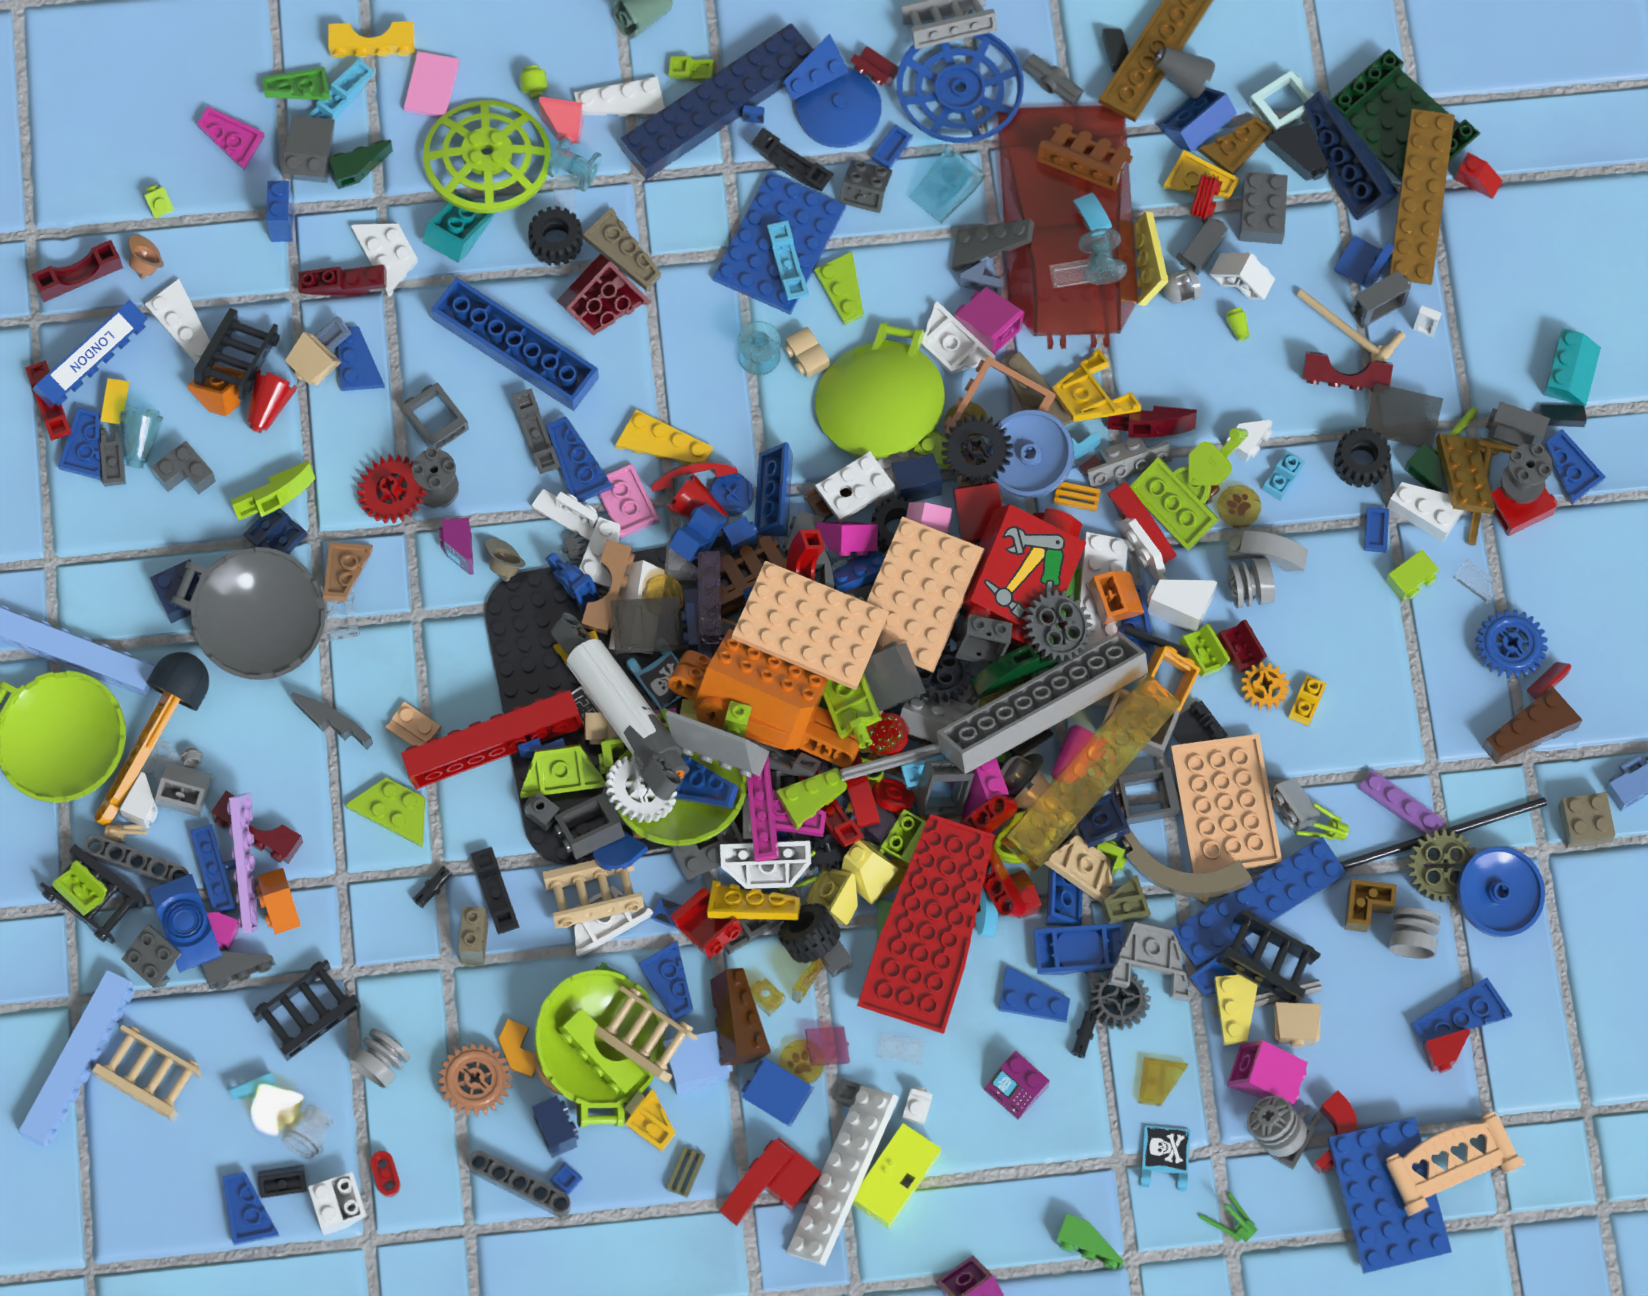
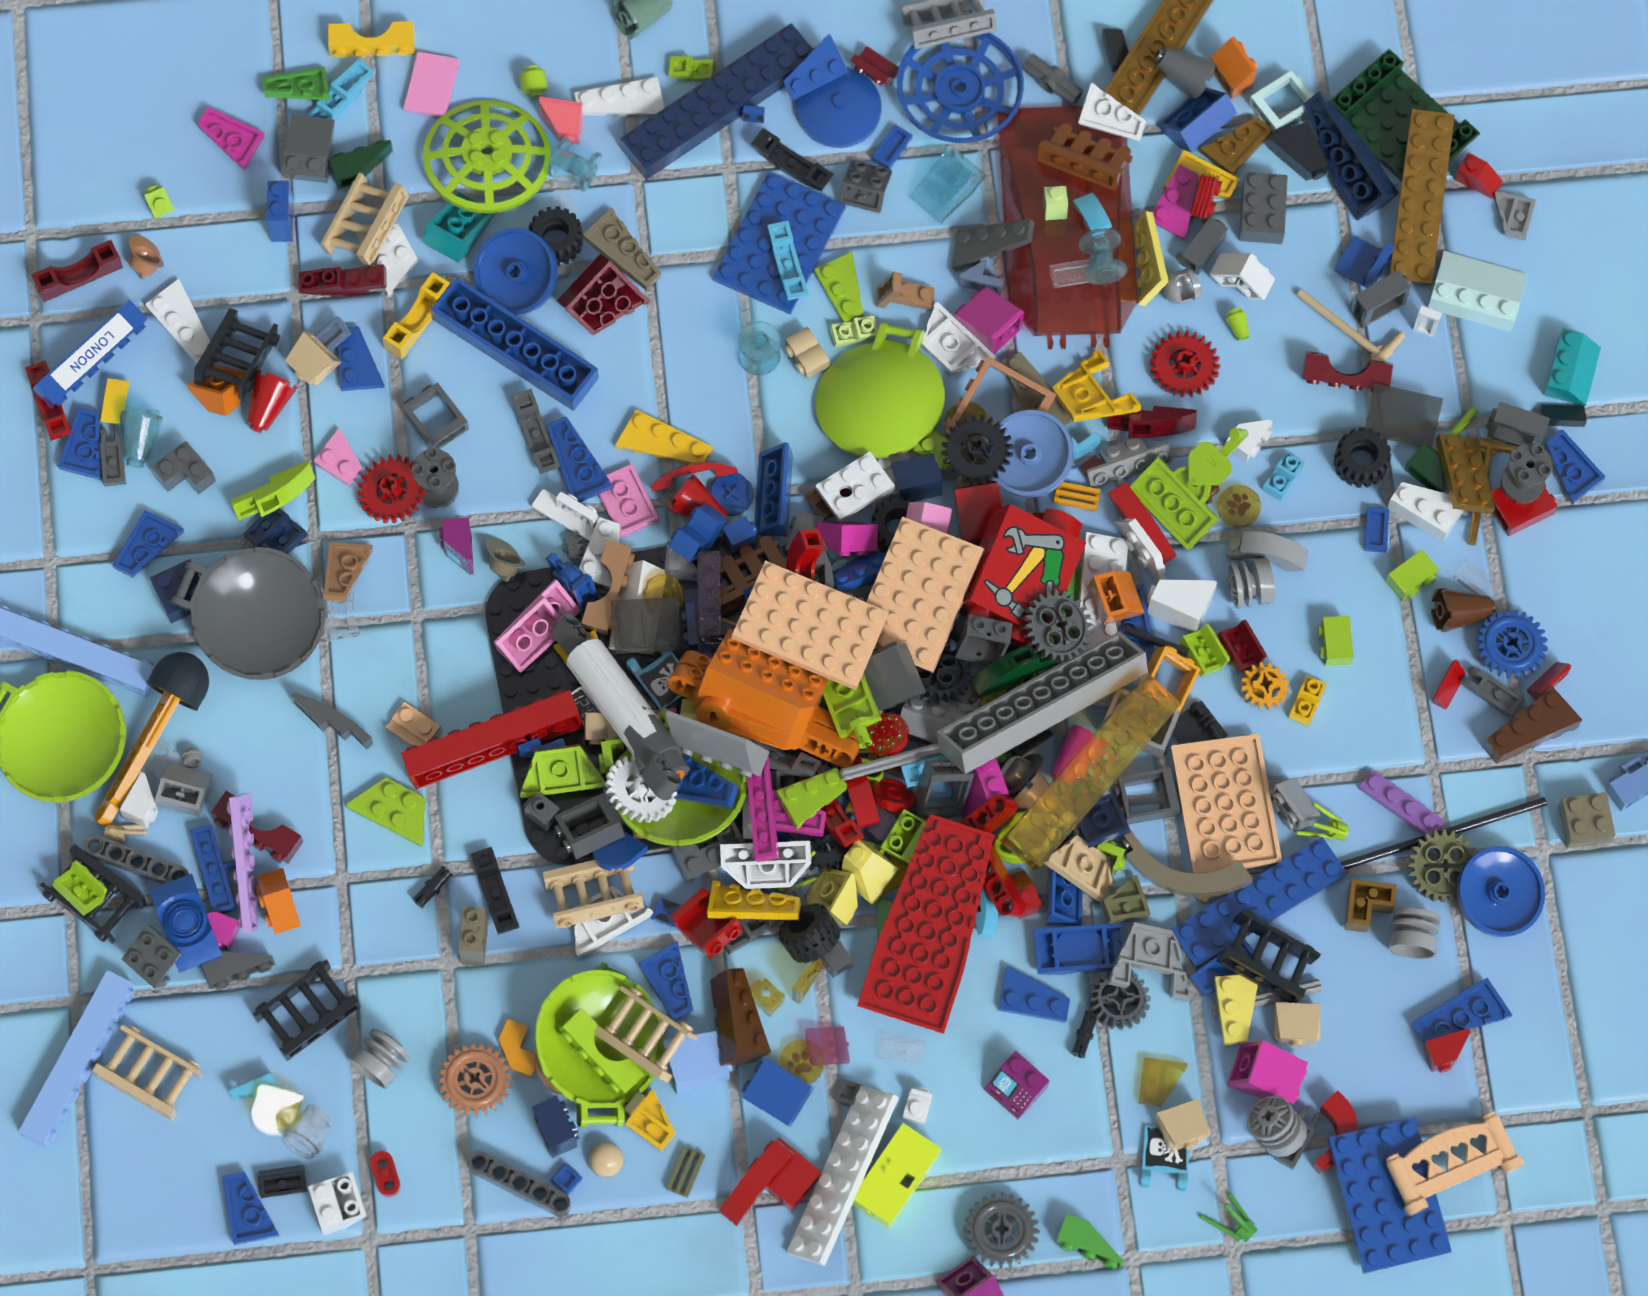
(145, 542): none -> blue wing
(339, 459): none -> bright pink wing
(375, 234): none -> tan fence
(406, 332): none -> yellow arch
(516, 270): none -> blue dish
(531, 630): none -> bright pink slope
(605, 1159): none -> tan hair
(737, 718): lime bracket -> none
(854, 332): none -> yellowish green slope
(904, 293): none -> medium nougat bracket
(1000, 1251): none -> dark grey gear
(1055, 202): none -> yellowish green brick
(1110, 116): none -> white wing
(1175, 204): none -> dark pink wing
(1183, 1125): none -> tan torso
(1188, 348): none -> red gear
(1234, 68): none -> orange slope
(1336, 640): none -> lime brick
(1449, 685): none -> red slope
(1459, 608): none -> reddish brown cone
(1477, 291): none -> light aqua slope
(1492, 692): none -> dark grey hinge
(1515, 214): none -> light grey wing

